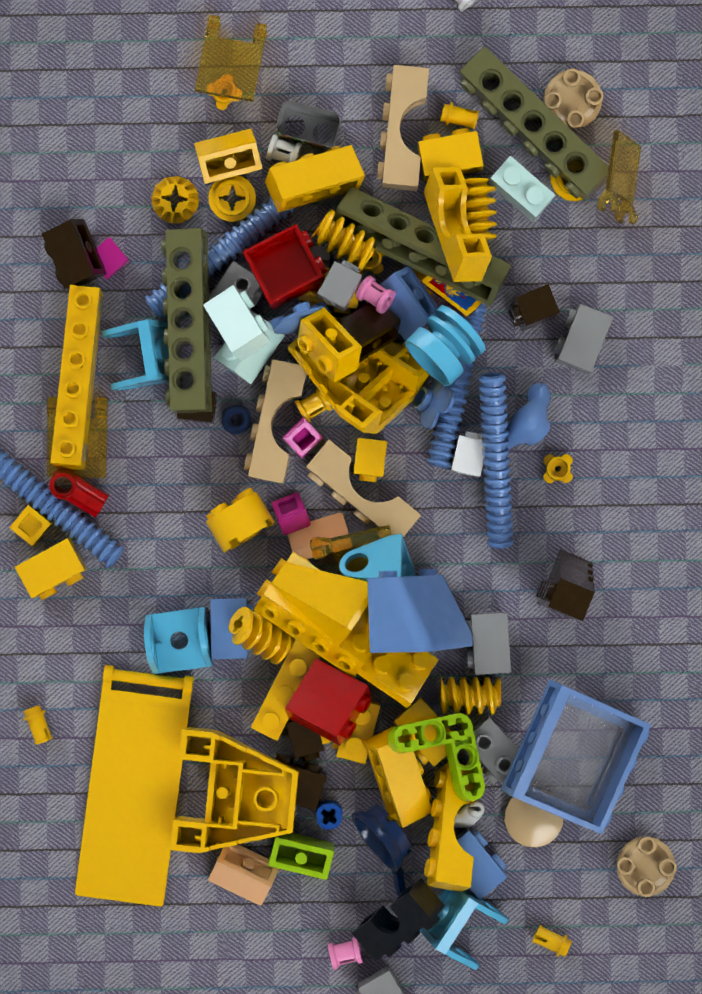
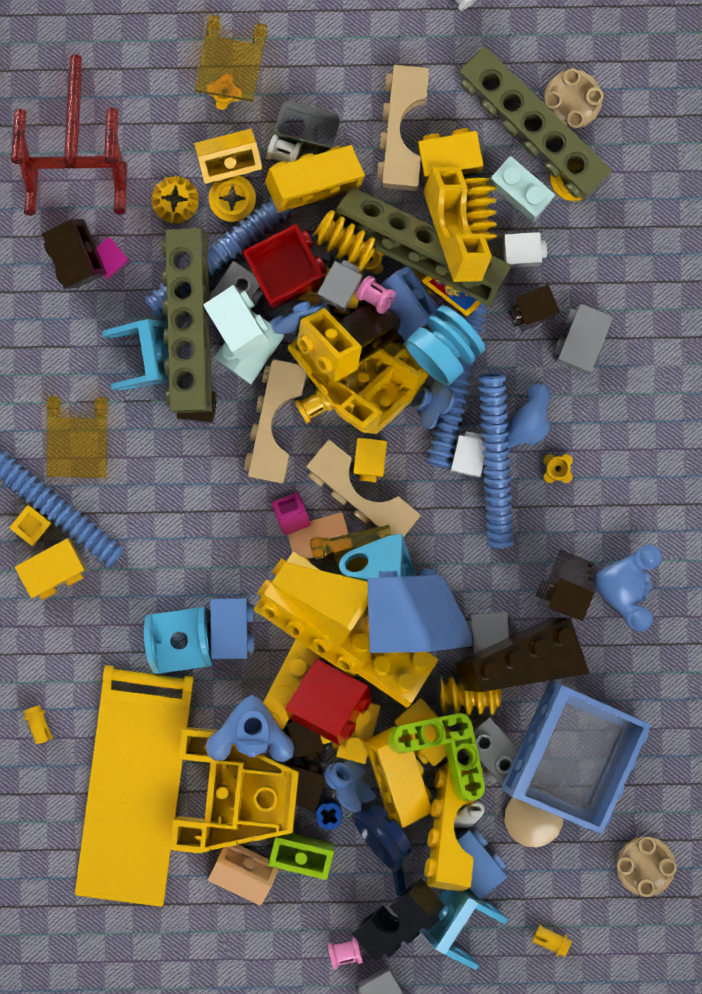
(77, 377): yellow piece -> none
(80, 494): red piece -> none
(112, 156): none -> clear red piece
(233, 410): dark blue plate -> none
(239, 521): yellow brick -> none
(251, 730): none -> medium blue head
(259, 635): yellow piece -> none
(302, 437): dark pink slope -> none
(348, 784): none -> medium blue plate
(459, 116): yellow pin -> none
(524, 249): none -> white brick
(529, 657): none -> dark brown wedge
(621, 177): clear yellow flag -> none
(627, 584): none -> medium blue head

